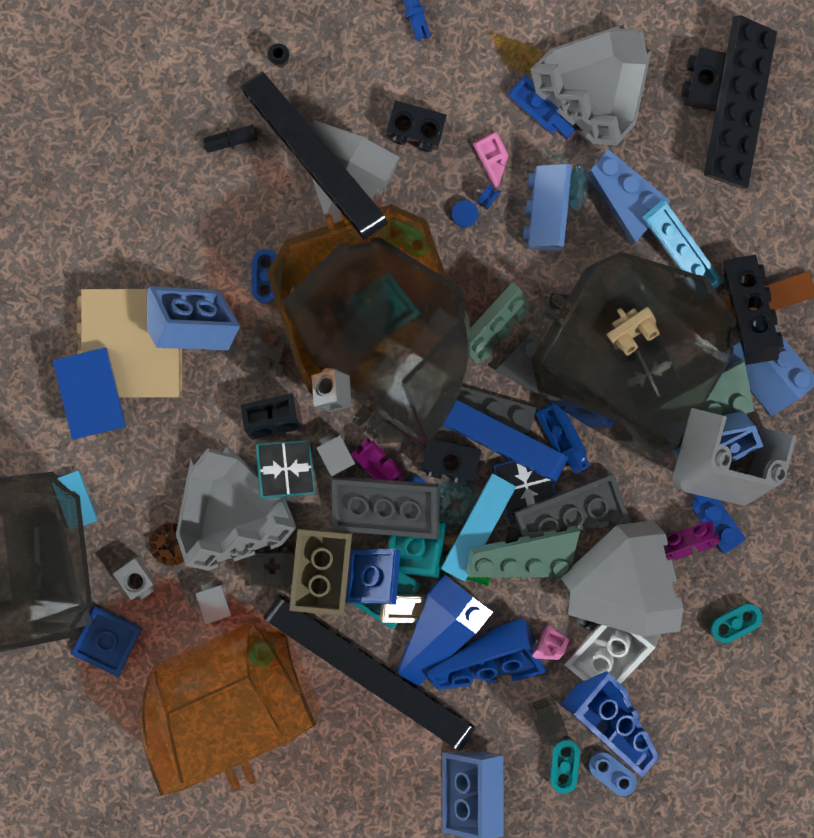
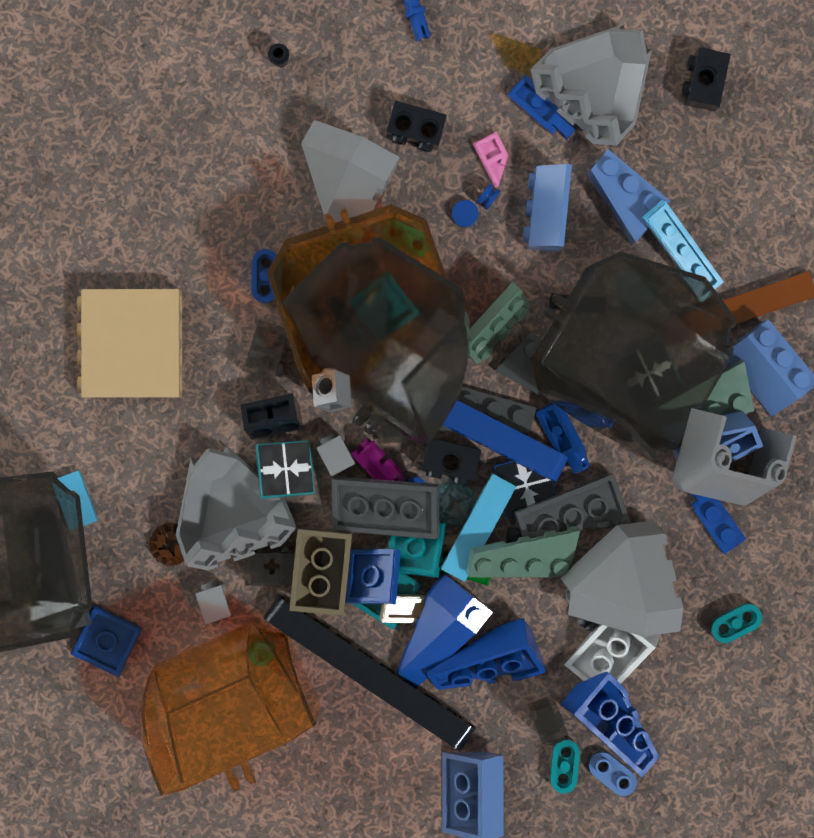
(89, 393): blue tile -> none
(124, 574): light grey brick -> none
(190, 319): medium blue slope -> none
(229, 138): black axle -> none
(314, 156): black beam -> none
(550, 644): bright pink tile -> none
(578, 188): clear light blue gear -> none
(631, 325): tan hips -> none
(699, 536): magenta hinge -> none
(740, 102): black plate -> none
(754, 346): black brick -> none

